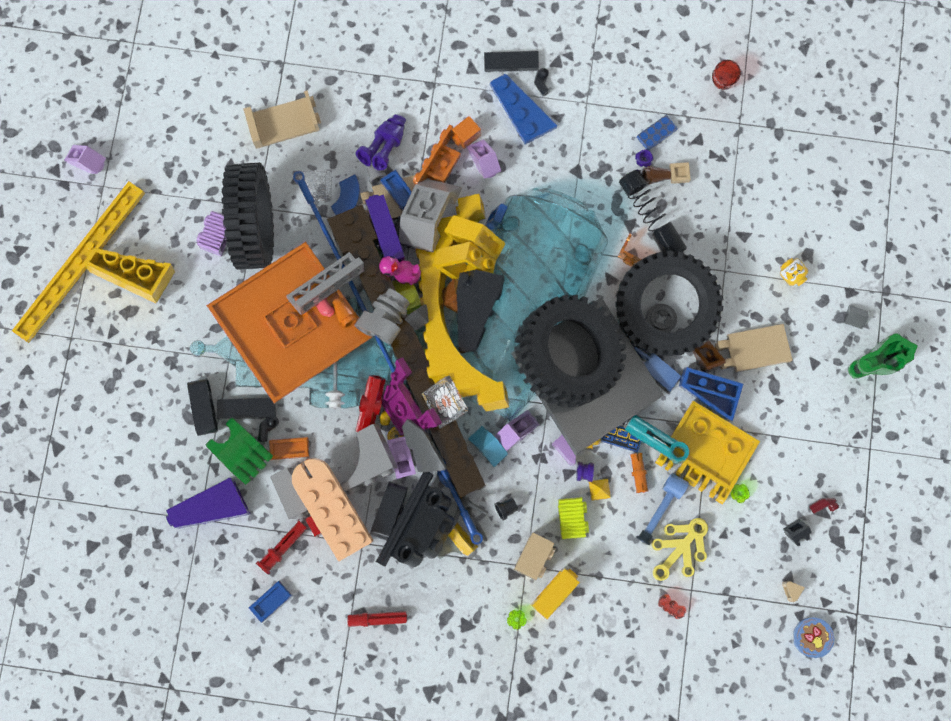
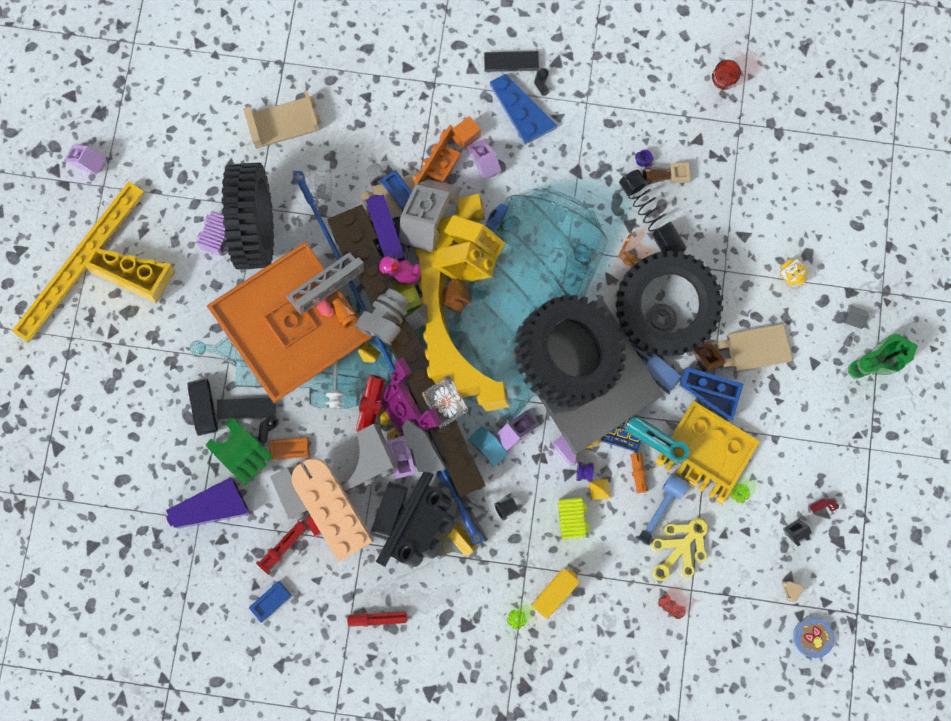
(348, 195): blue tile -> none
(368, 353): none -> yellow slope
(390, 134): dark purple piece -> none
(475, 299): black wedge -> none
(534, 557): tan brick -> none
(656, 132): blue tile -> none

